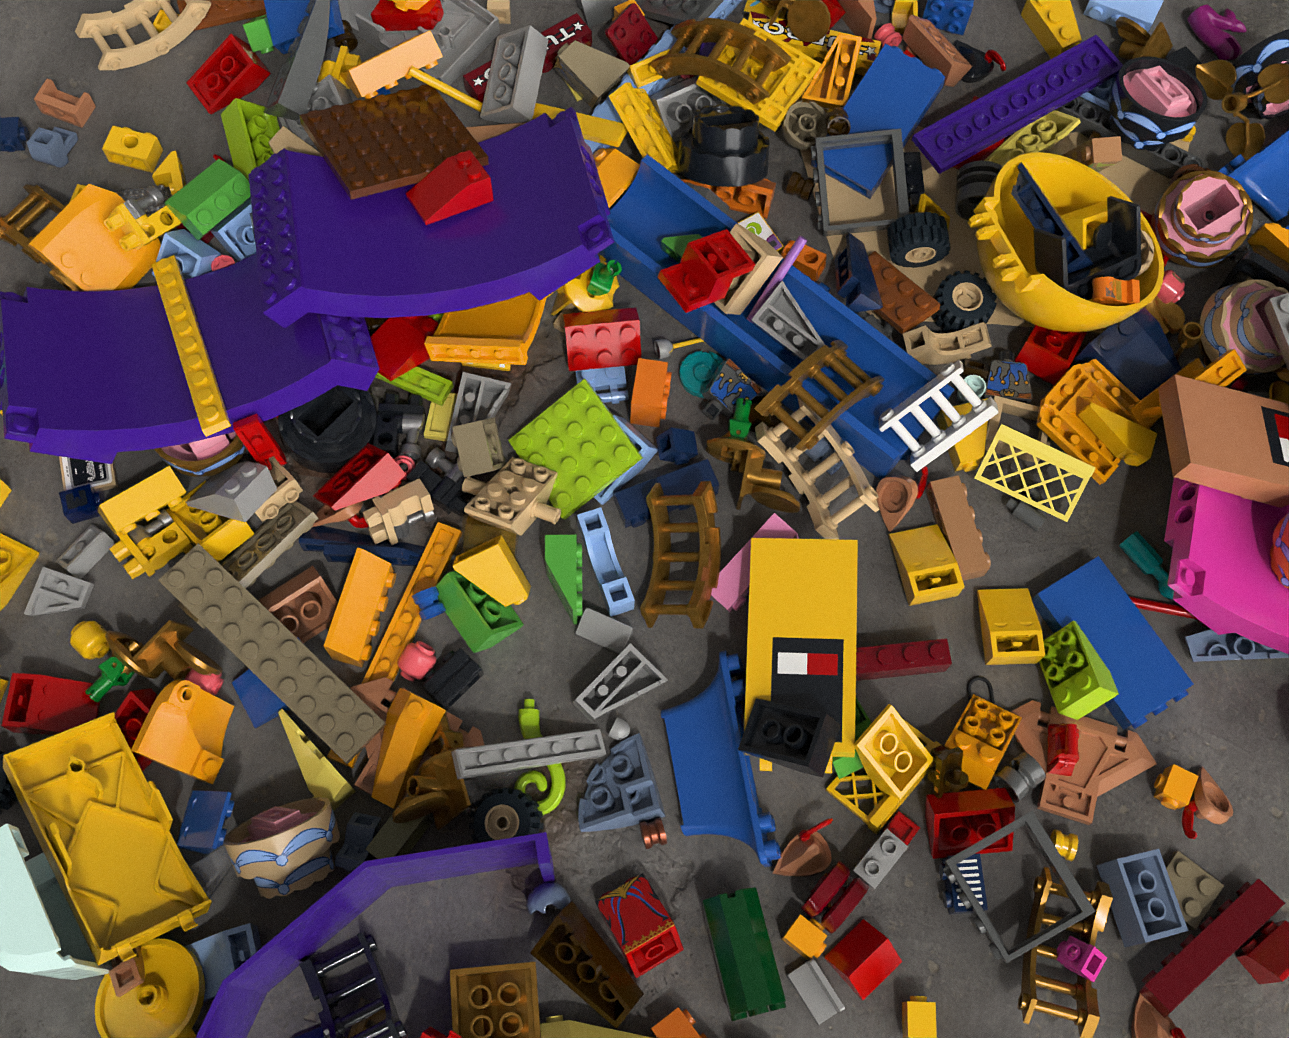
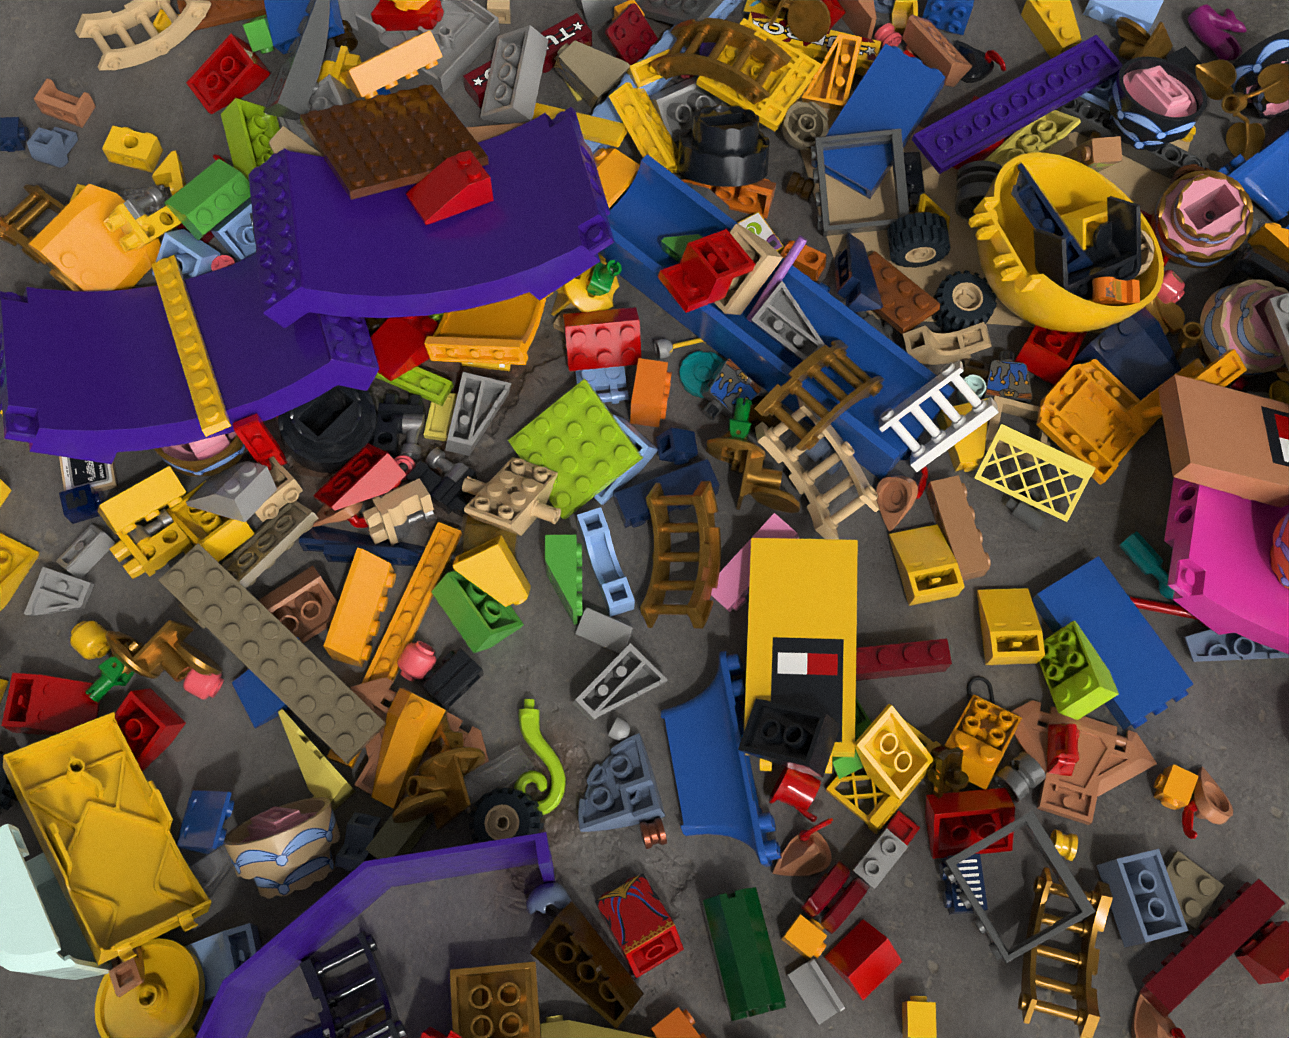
(185, 731): light orange slope -> none
(428, 603): blue wheel -> none
(446, 89): yellow bar -> none
(478, 447): dark tan slope -> none
(527, 753): light grey tile -> none
(796, 790): none -> red hat
(839, 126): dark brown wheel -> none
(1081, 958): dark pink brick -> none
(1121, 436): yellow slope -> none

